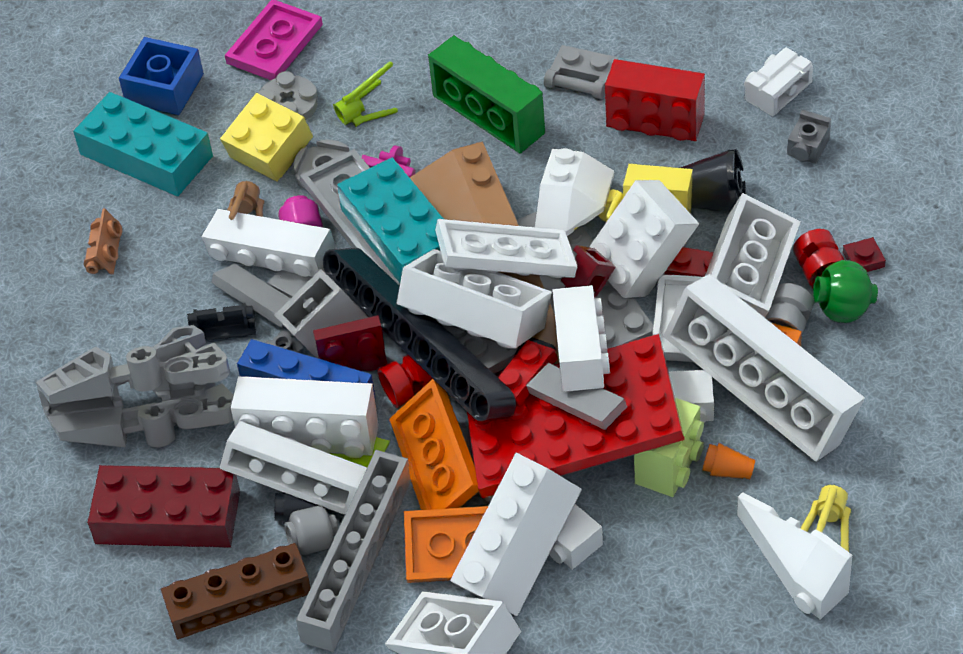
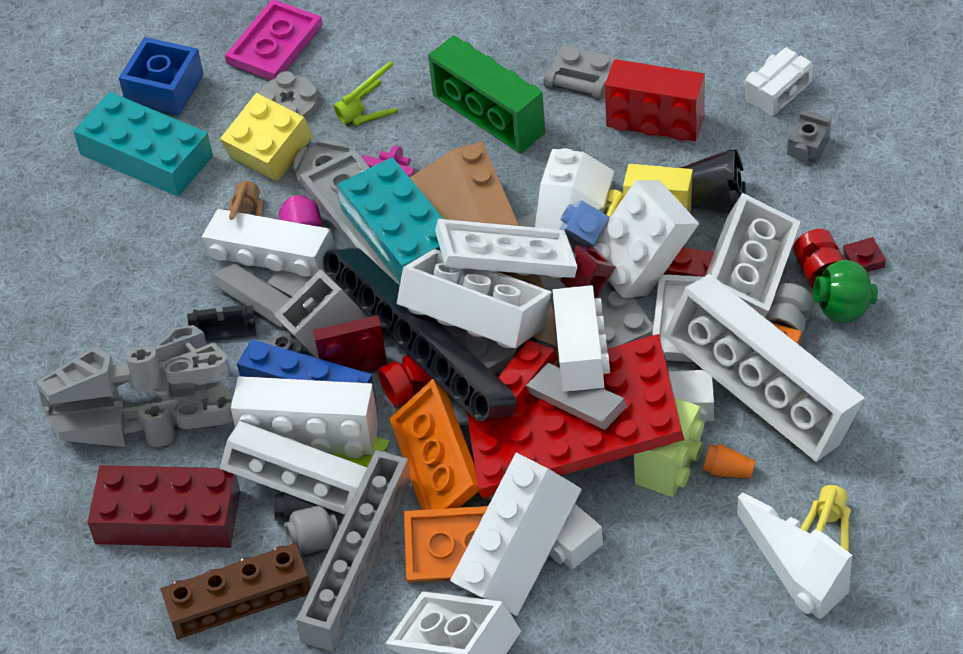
(104, 244): nougat hinge -> none
(583, 223): none -> medium blue brick

